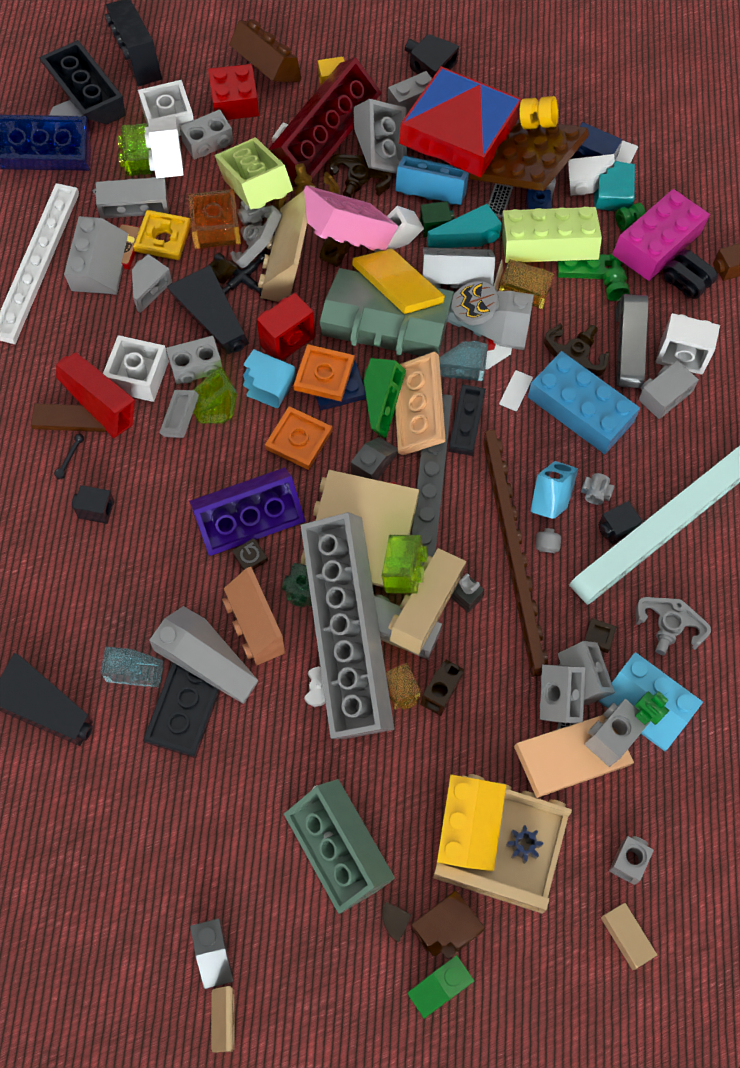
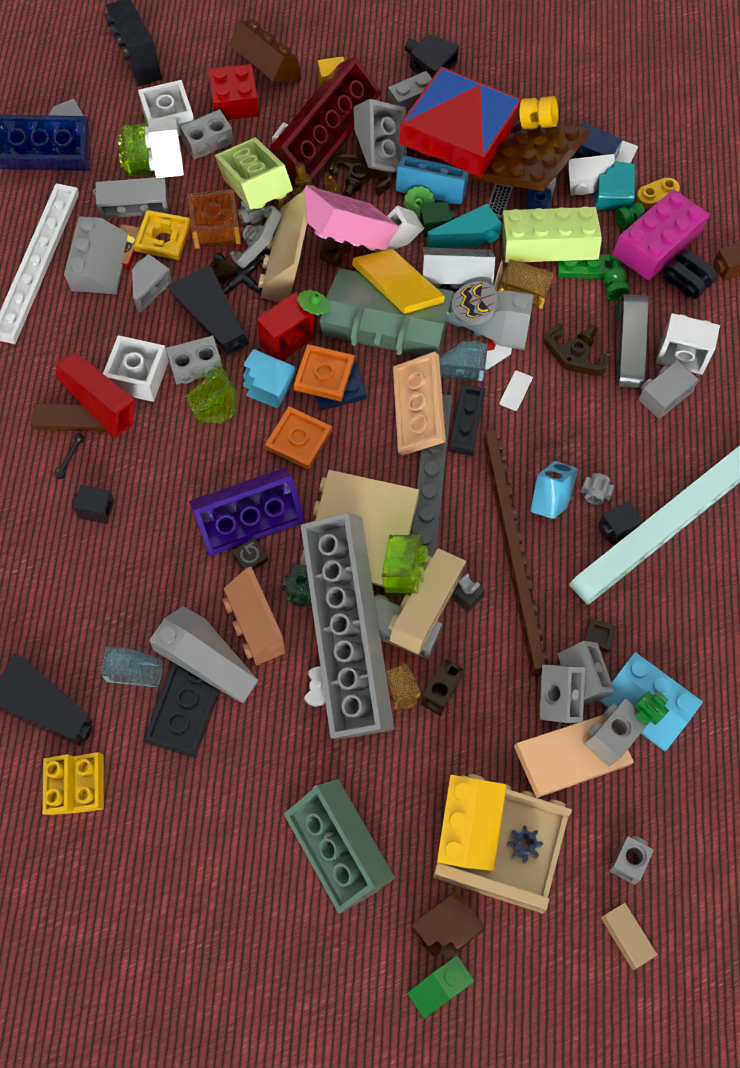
(73, 783): none -> yellow slope
(85, 83): black slope -> none
(179, 413): light grey tile -> none
(212, 953): dark grey slope -> none
(223, 1020): tan slope -> none
(313, 302): none -> bright green piece
(373, 459): dark grey slope -> none
(382, 389): green slope -> none
(395, 921): dark brown tile -> none
(417, 197): none -> bright green piece
(548, 541): light grey piece -> none
(583, 402): dark azure brick -> none
(657, 190): none -> yellow plate
(673, 617): light grey piece -> none

